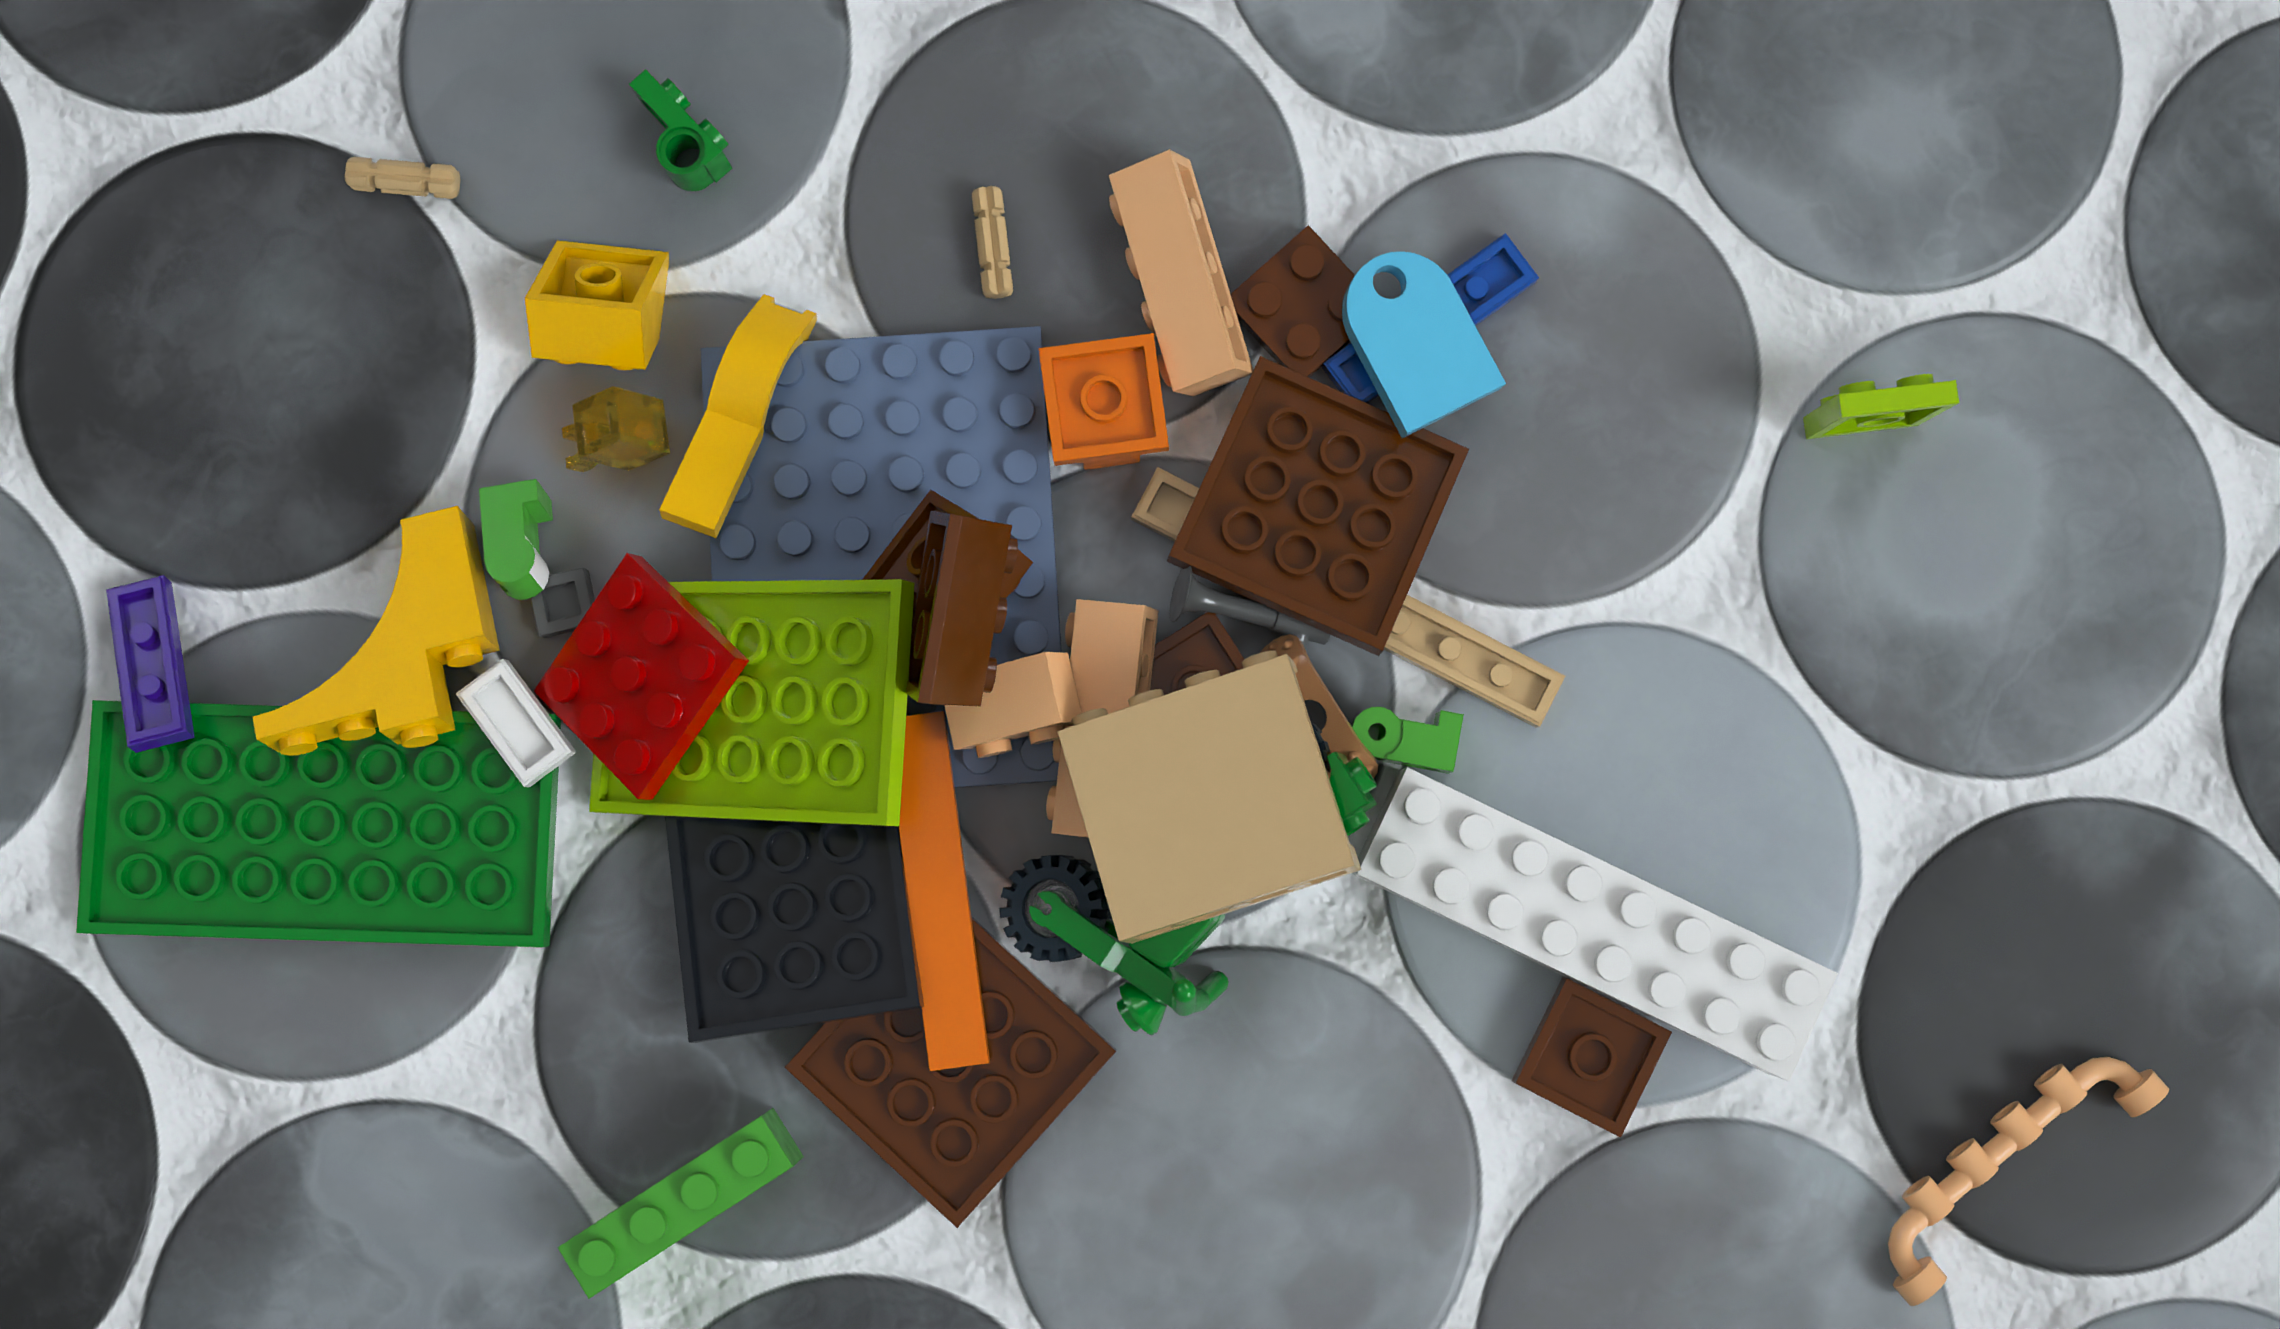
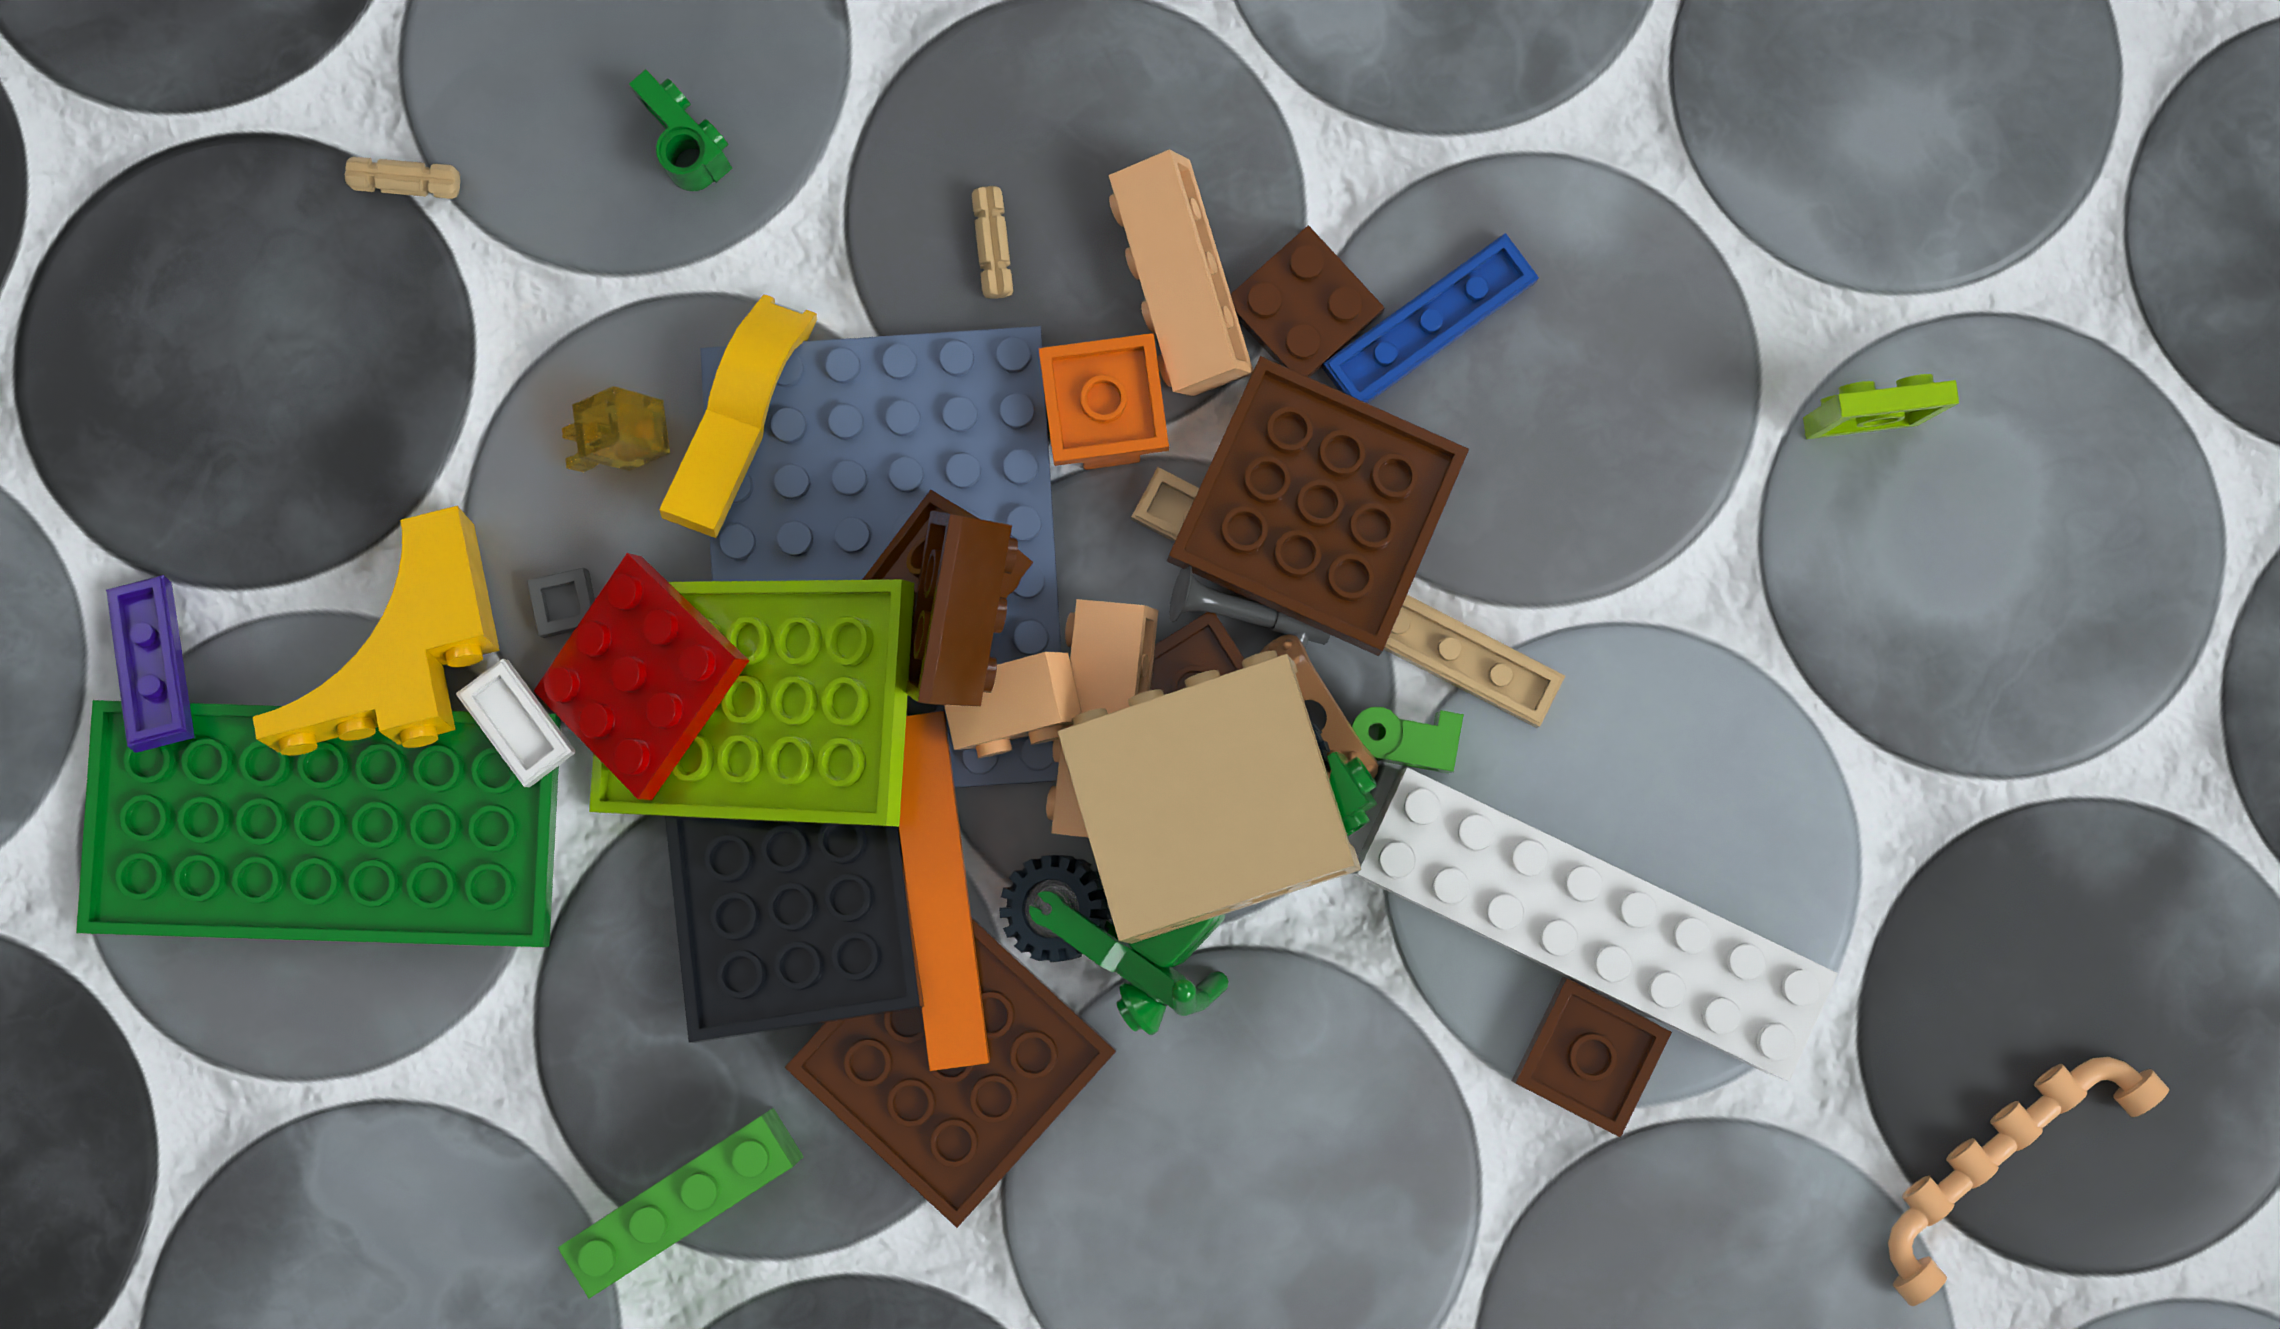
(511, 536): bright green leg -> none
(597, 305): yellow slope -> none
(1418, 345): medium azure tile -> none

